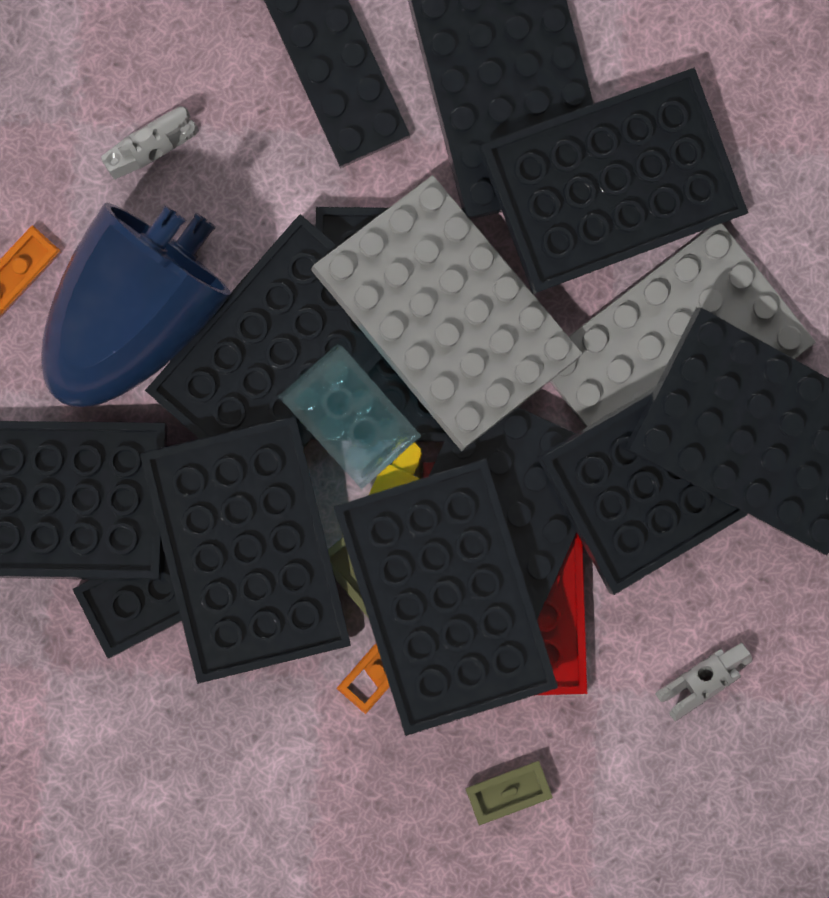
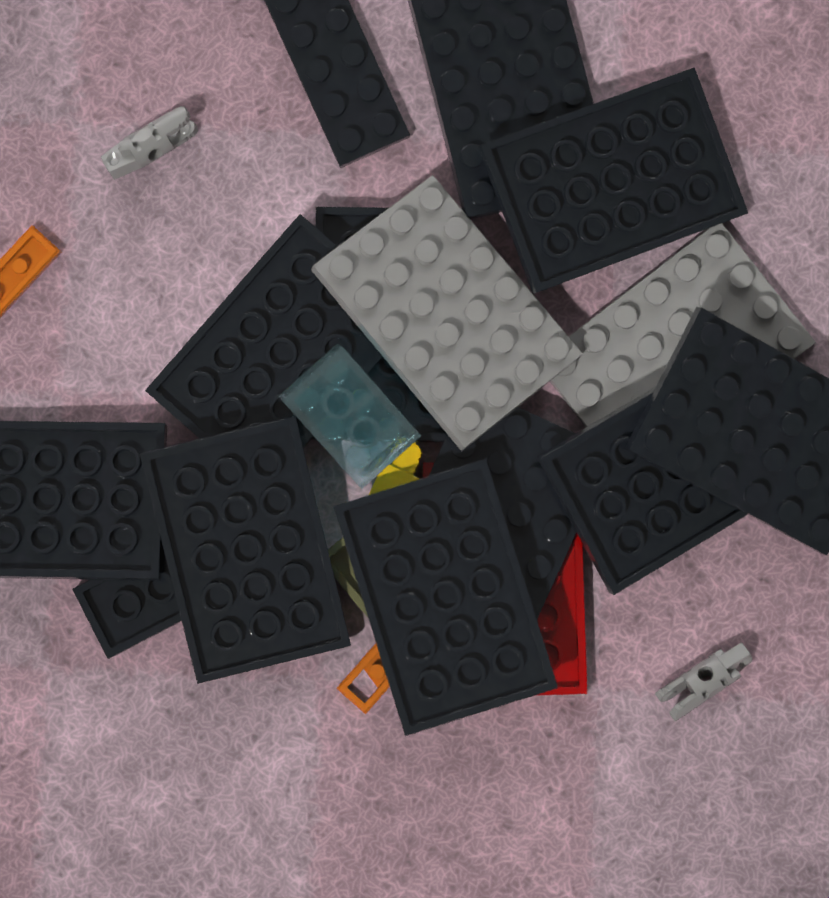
(127, 305): dark blue windscreen -> none
(508, 792): olive plate -> none

